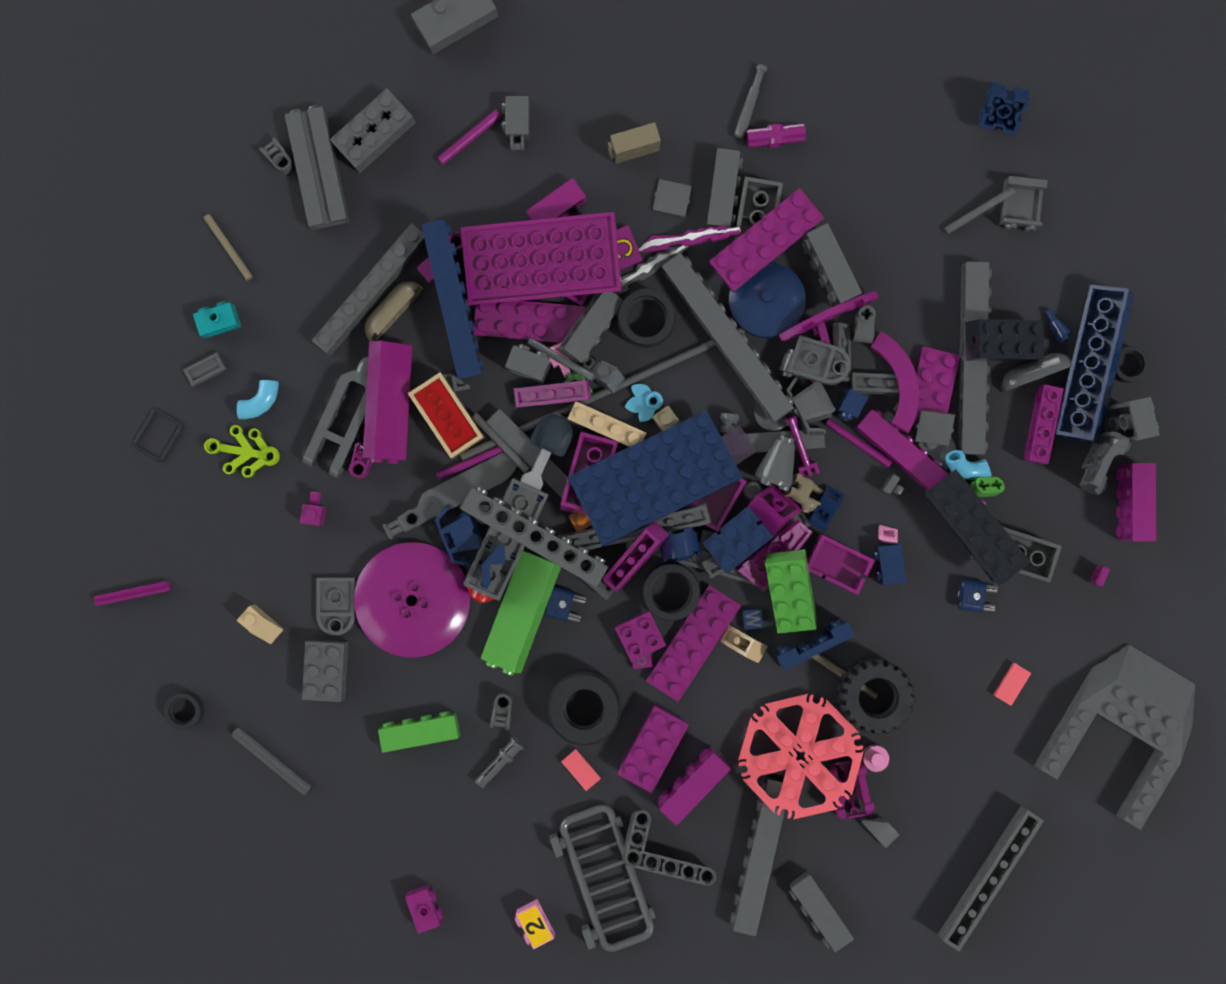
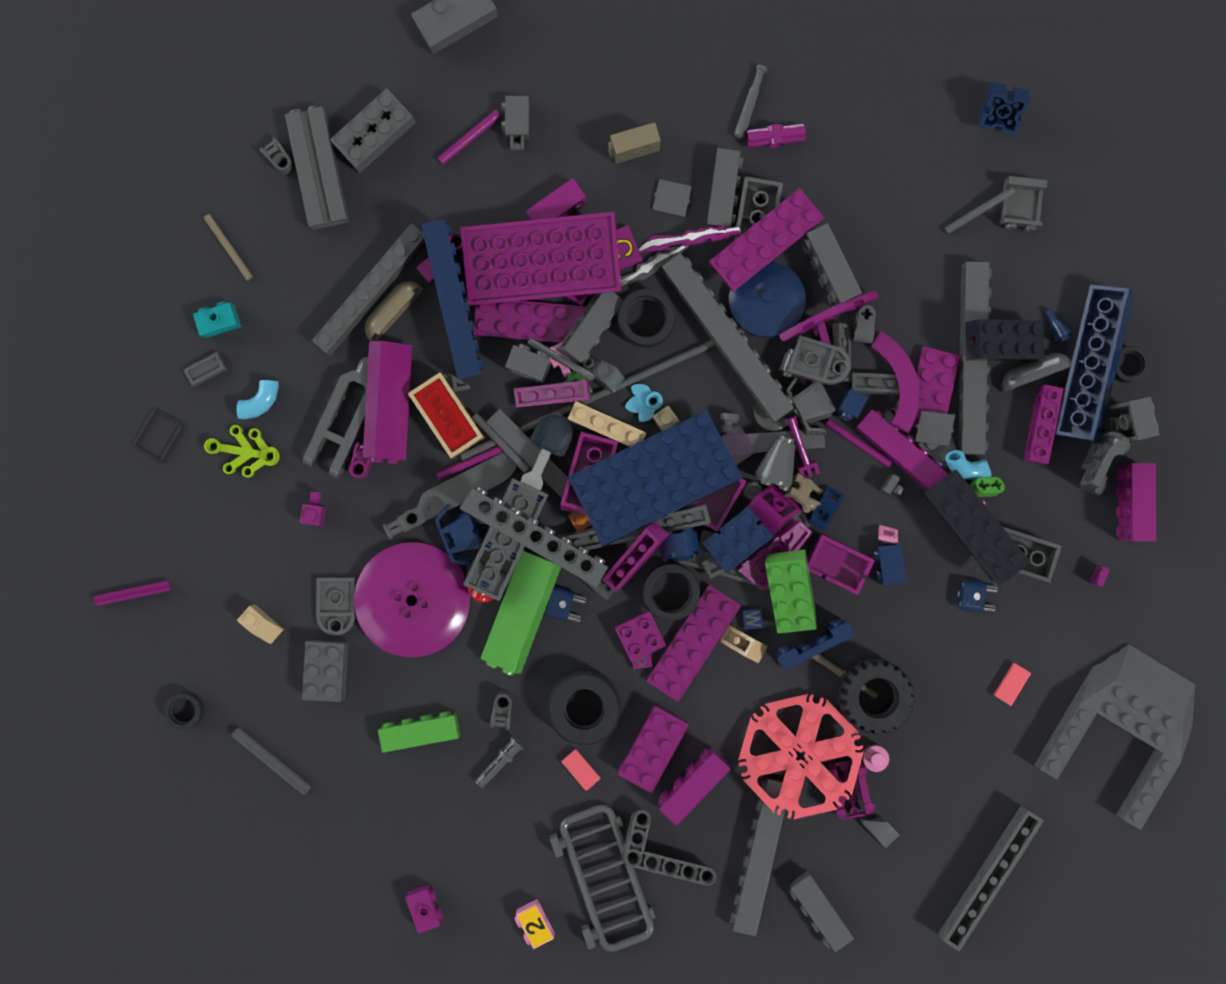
(496, 557): dark blue slope -> none

